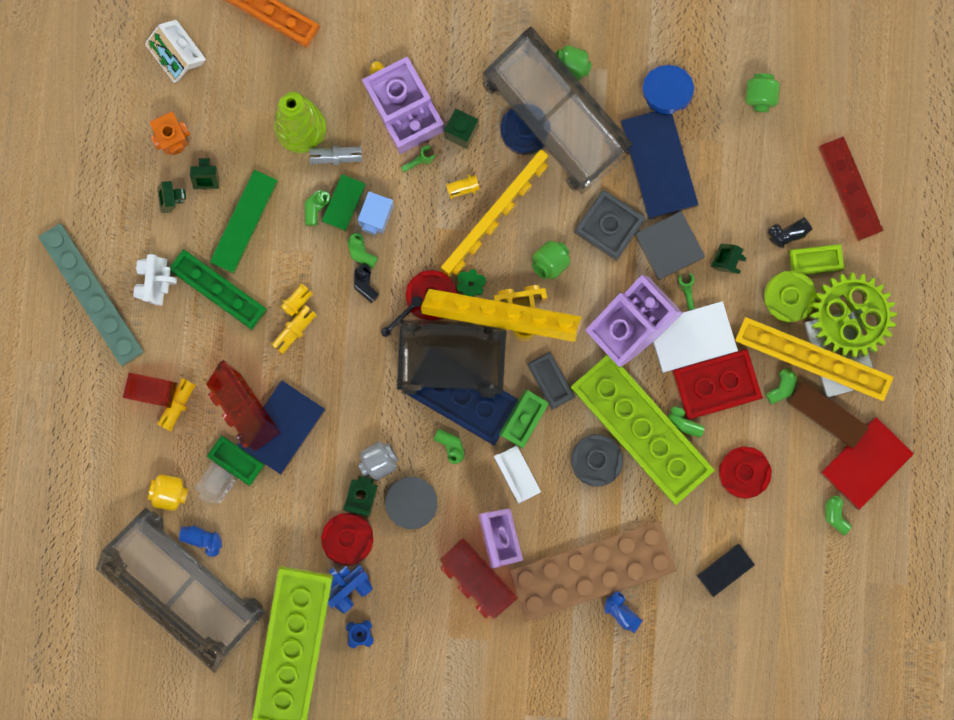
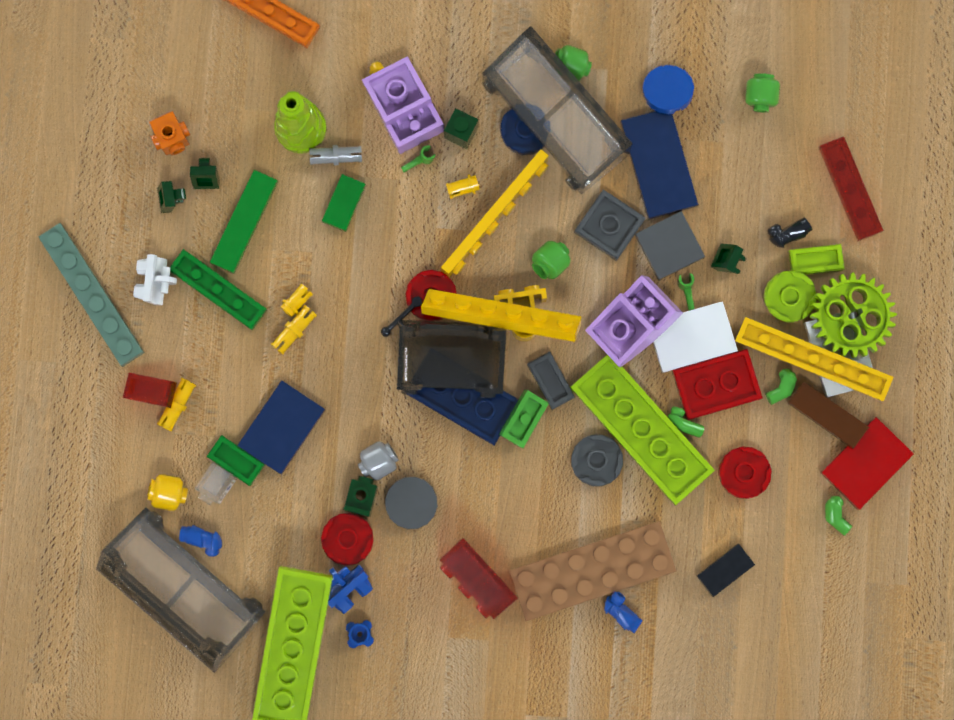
(174, 49): panel -> none
(241, 407): clear red slope -> none
(314, 205): bright green arm -> none
(358, 251): bright green arm -> none
(362, 283): black arm -> none
(375, 213): light blue brick -> none
(453, 446): bright green arm -> none
(478, 282): green plant -> none
(500, 537): lavender slope -> none
(517, 474): white panel -> none

